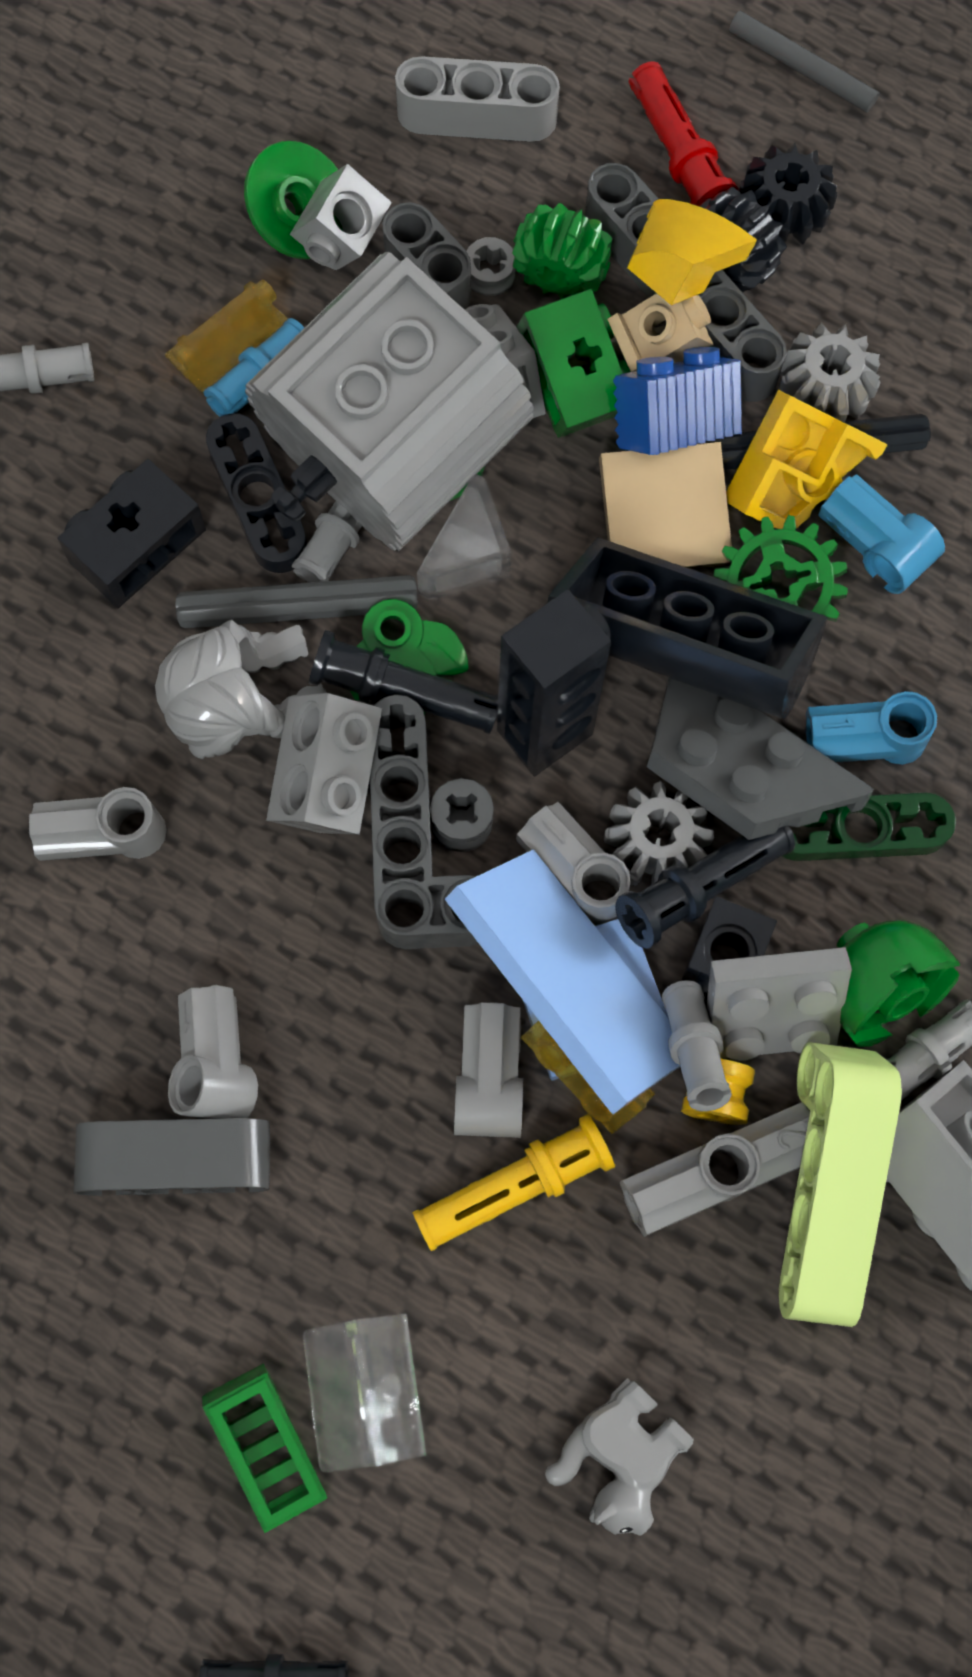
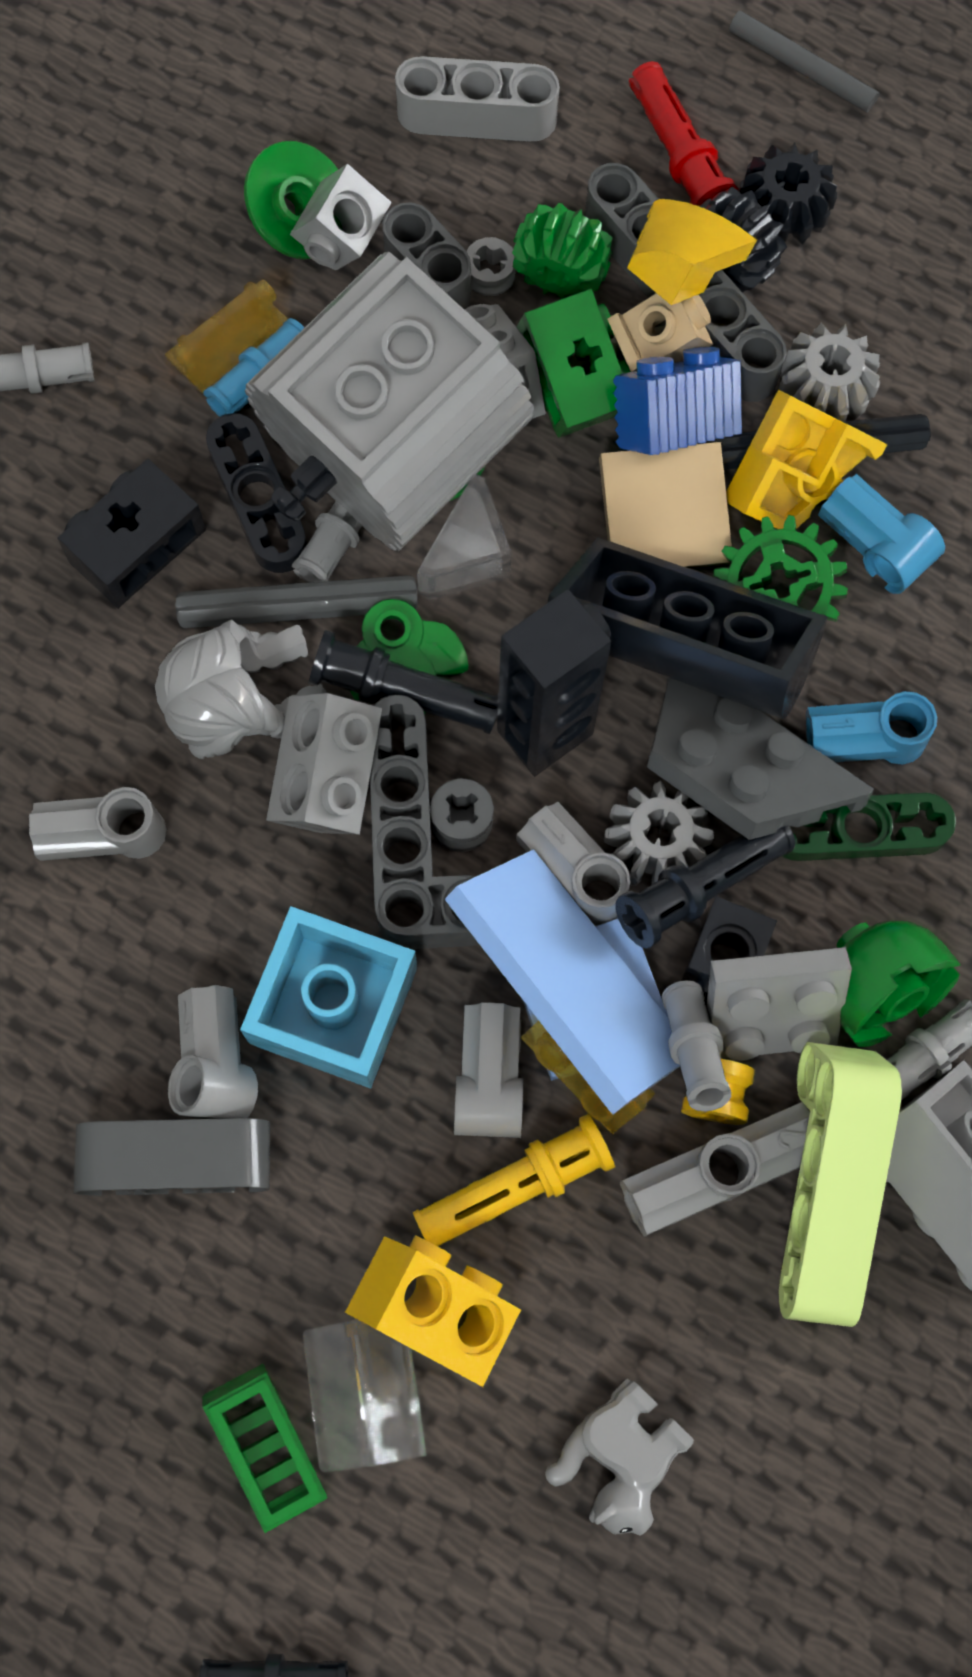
(330, 997): none -> medium azure brick
(433, 1311): none -> yellow brick

